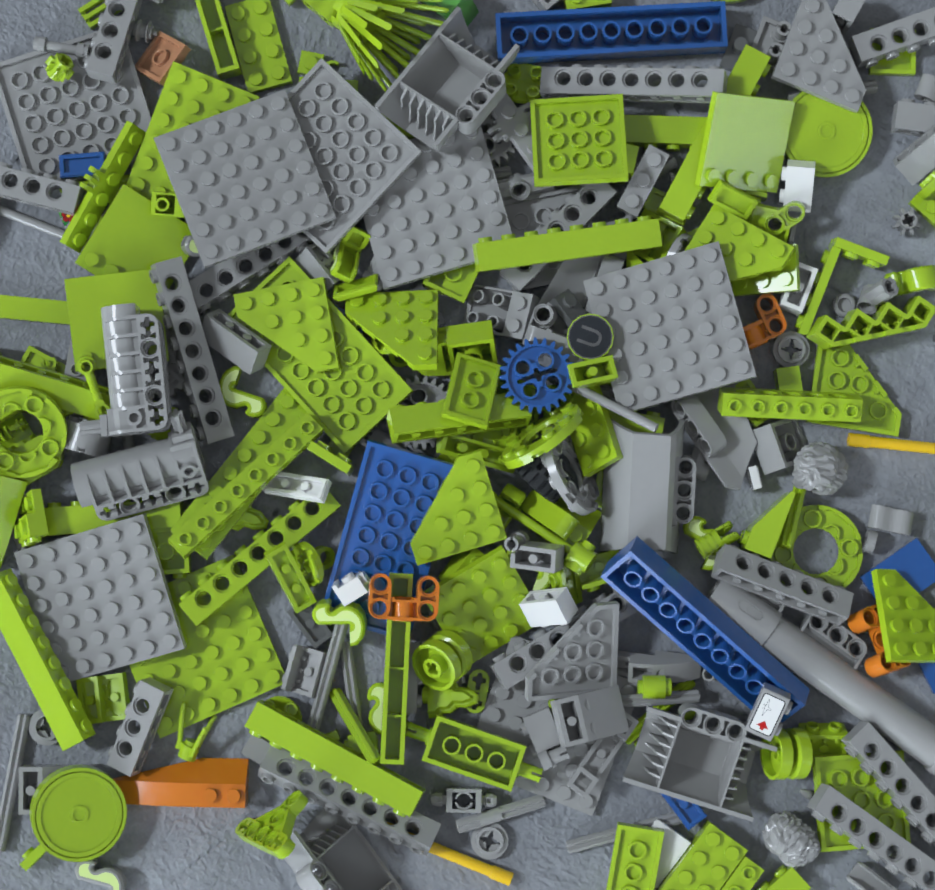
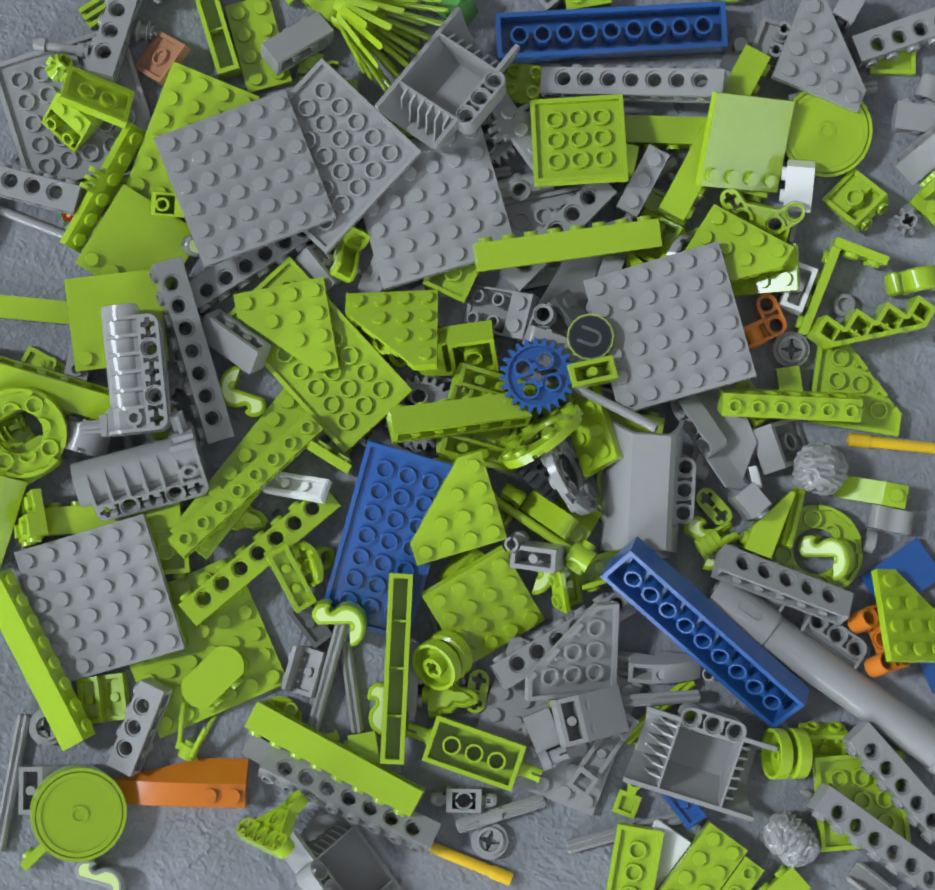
(70, 125): none -> lime slope
(77, 164): blue tile -> none
(91, 380): lime brick -> none
(96, 96): none -> lime plate
(214, 676): none -> lime brick
(297, 43): none -> light grey brick
(351, 587): white brick -> none
(354, 726): lime axle -> none
(355, 288): lime tile -> none
(403, 608): orange beam -> none
(471, 391): lime tile -> none
(549, 607): white brick -> none
(627, 801): none -> lime plate
(654, 687): lime brick -> none
(717, 502): none -> lime beam
(733, 199): lime tile -> none
(750, 502): none -> light grey brick
(768, 712): brick -> none
(832, 547): none -> lime animal
(856, 200): none -> lime plate
(873, 492): none -> lime slope
(875, 295): light grey piece -> none

